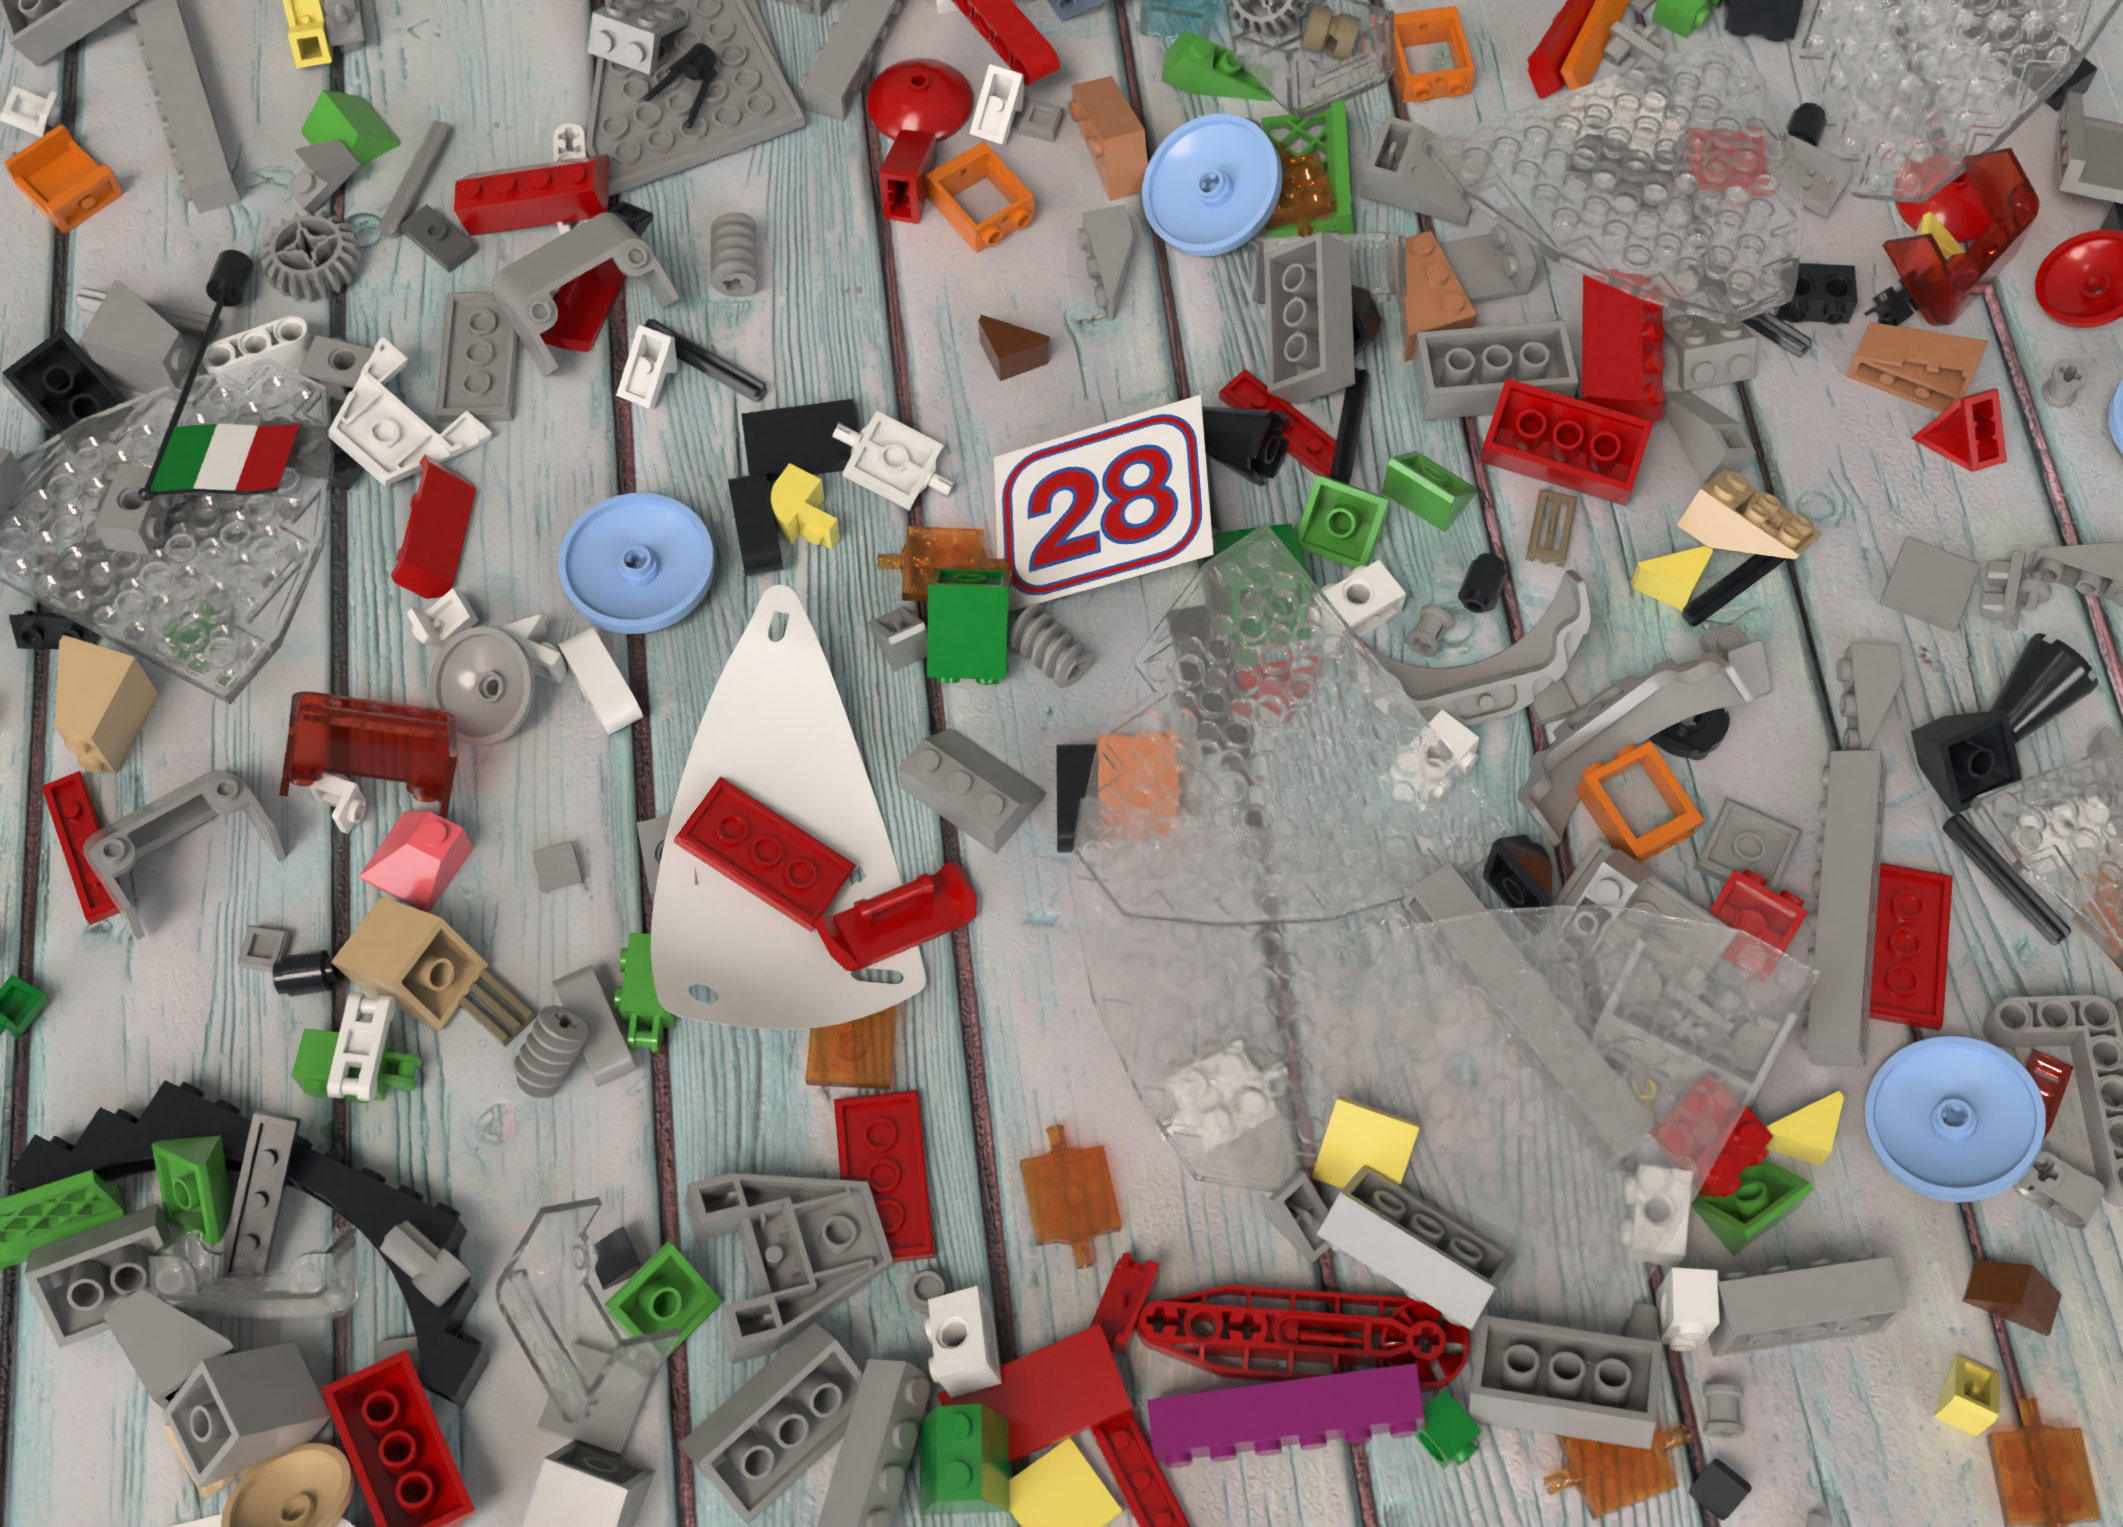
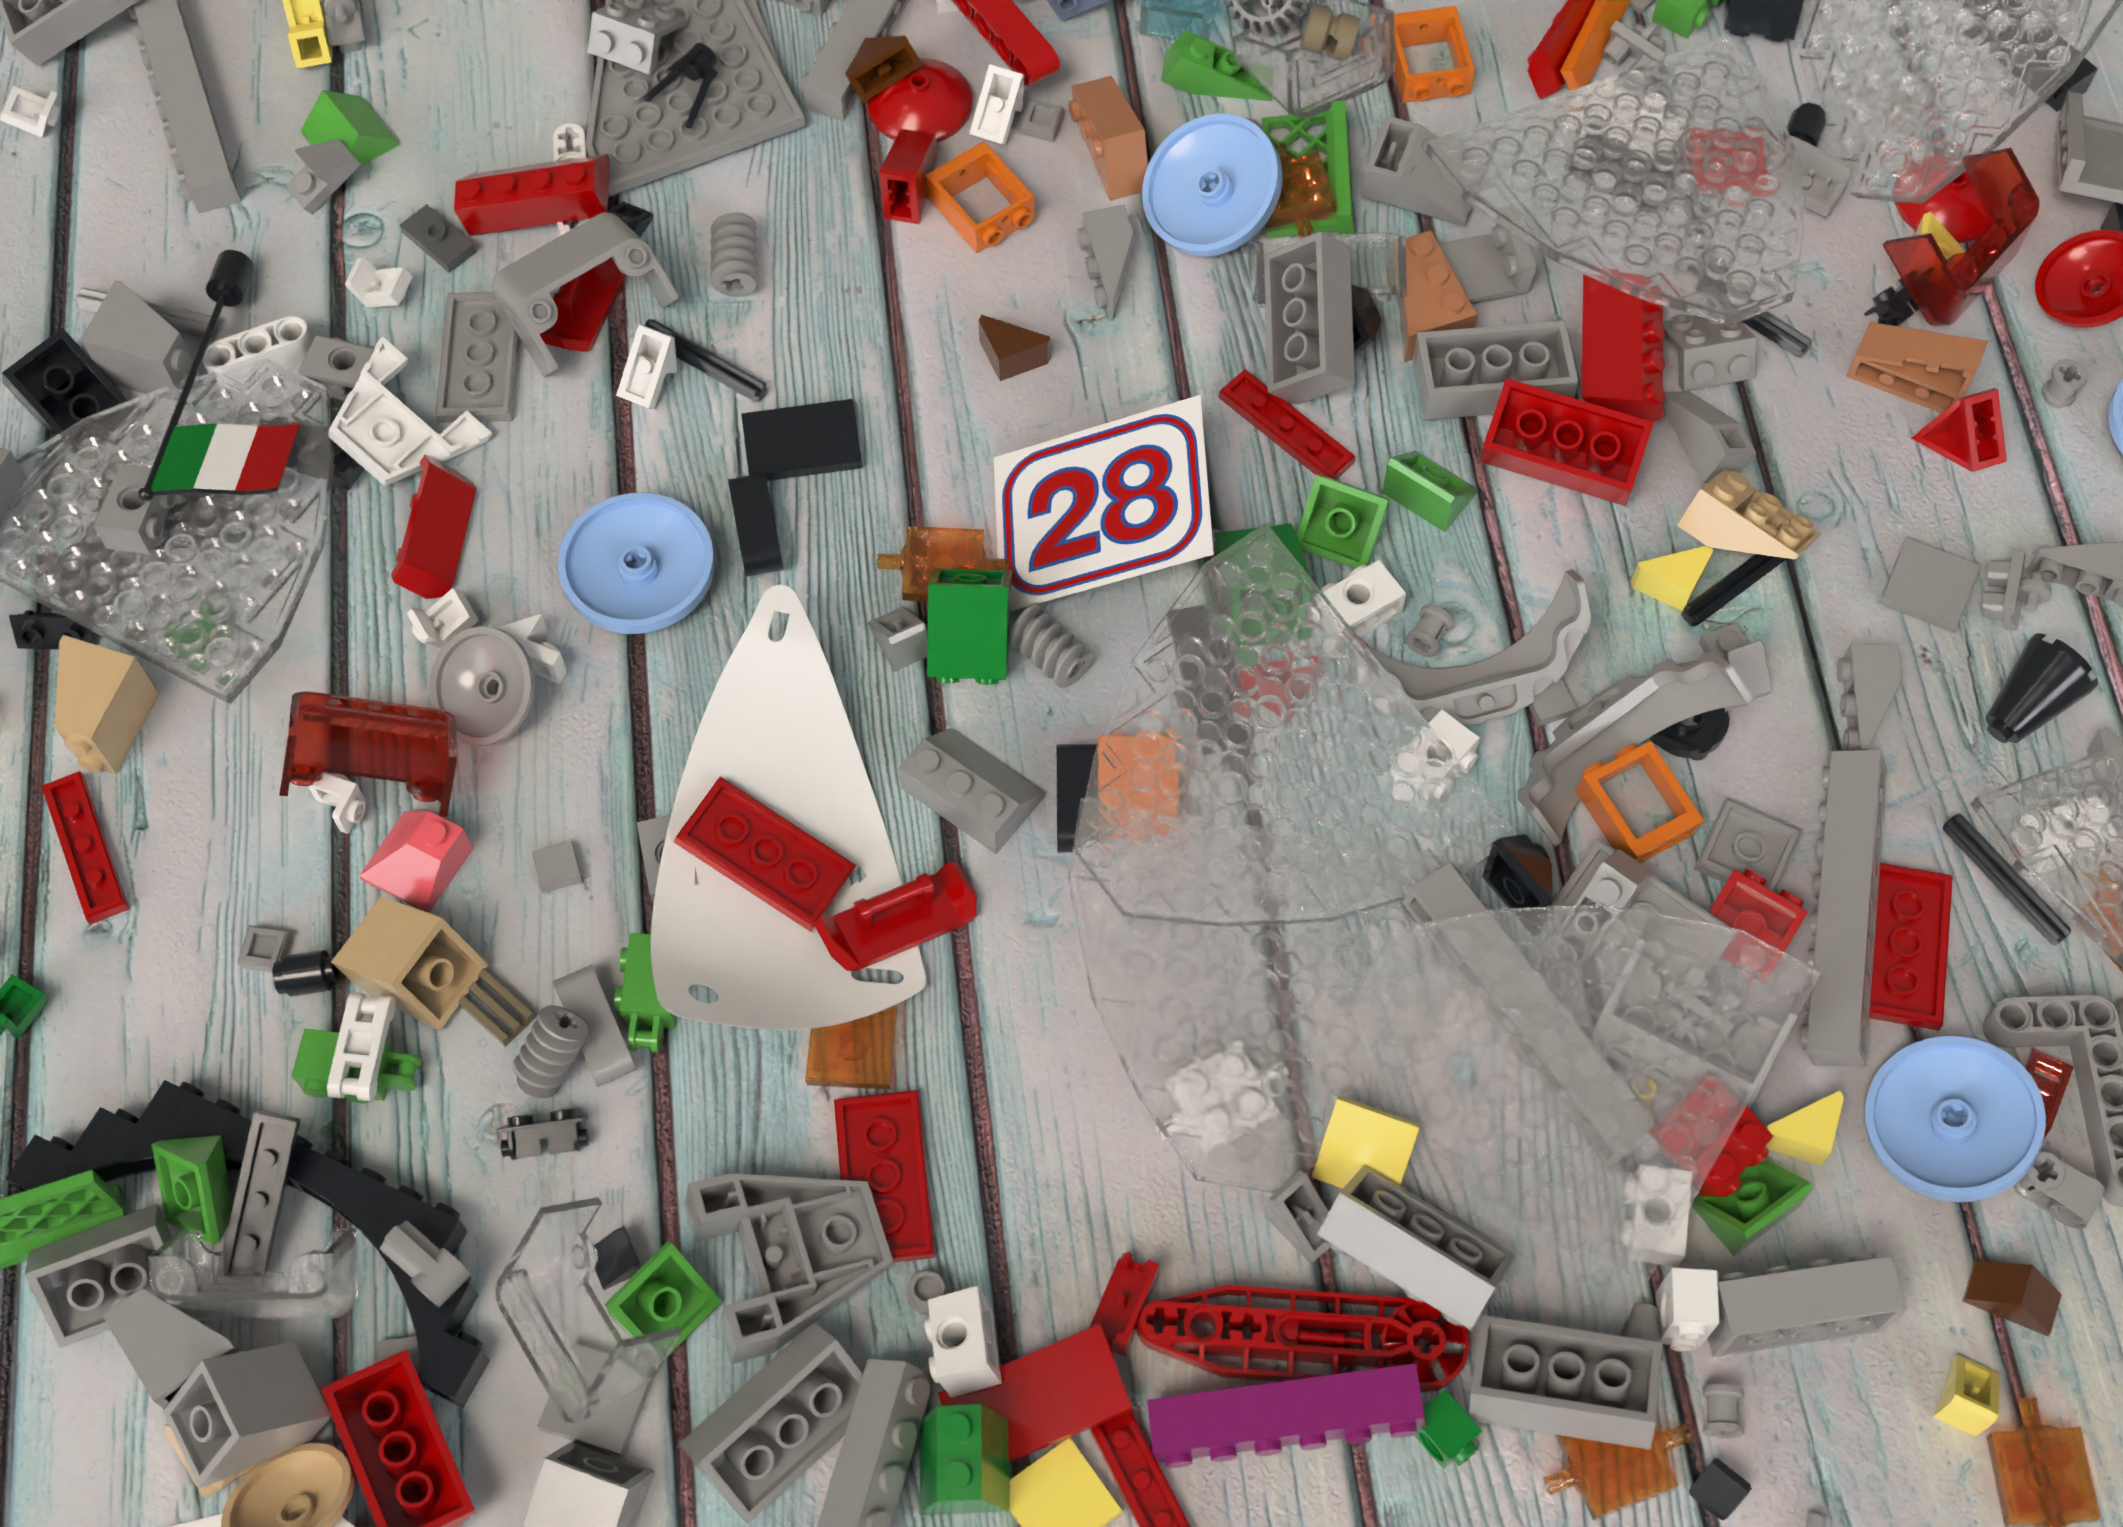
(62, 179): orange panel -> none
(120, 844): light grey windscreen -> none
(288, 260): light grey gear -> none
(379, 286): none -> white bracket
(414, 179): light grey axle -> none
(526, 1135): none -> hinge
(600, 681): white beam -> none
(796, 511): light yellow brick -> none
(881, 64): none -> reddish brown slope
(892, 460): white plate -> none
(1070, 1196): clear orange plate -> none
(1246, 440): black cone -> none
(1349, 427): black axle -> none
(1483, 583): black brick -> none
(1546, 553): dark tan tile -> none
(1821, 295): black brick -> none
(1967, 756): black slope -> none

